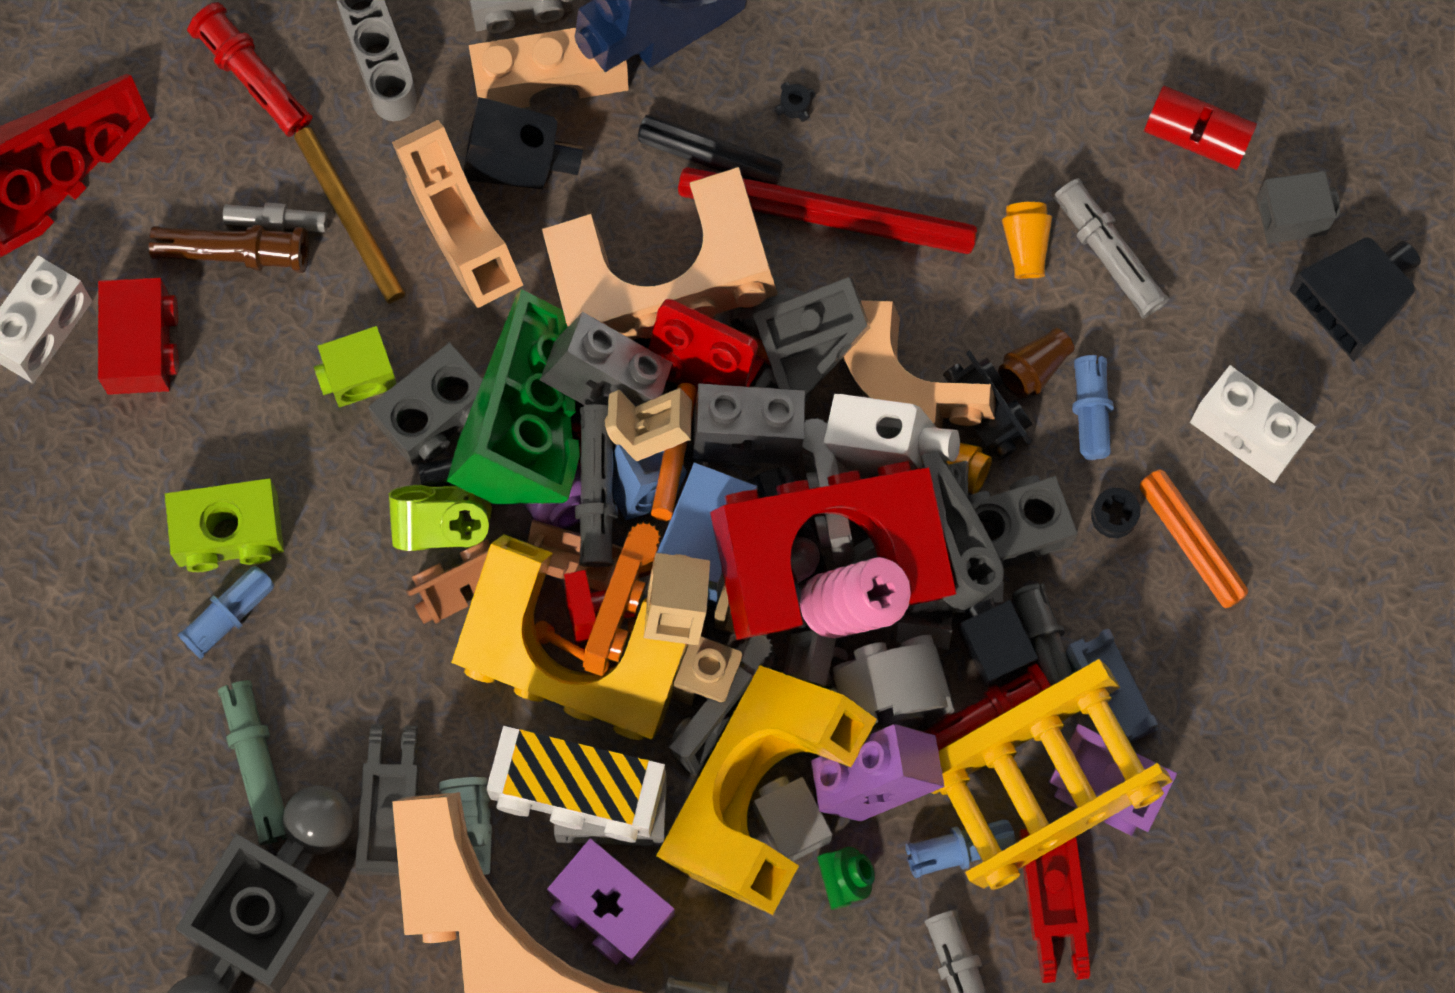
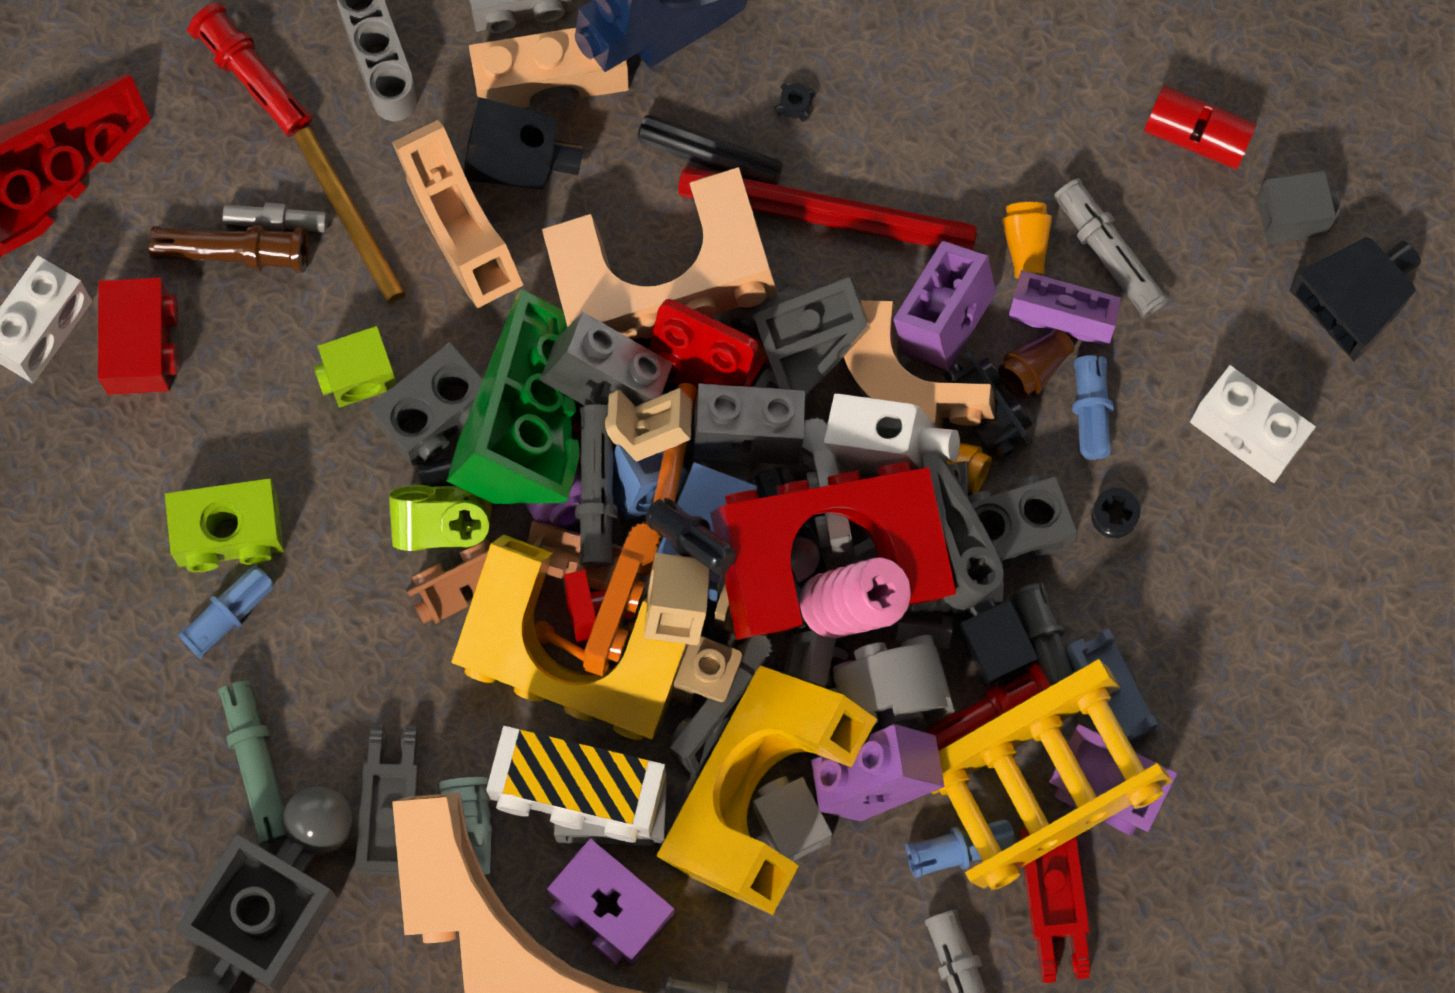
(690, 536): none -> black axle
(846, 876): green plate -> none
(945, 305): none -> medium lavender brick
(1066, 307): none -> medium lavender bracket
(1193, 538): orange axle -> none

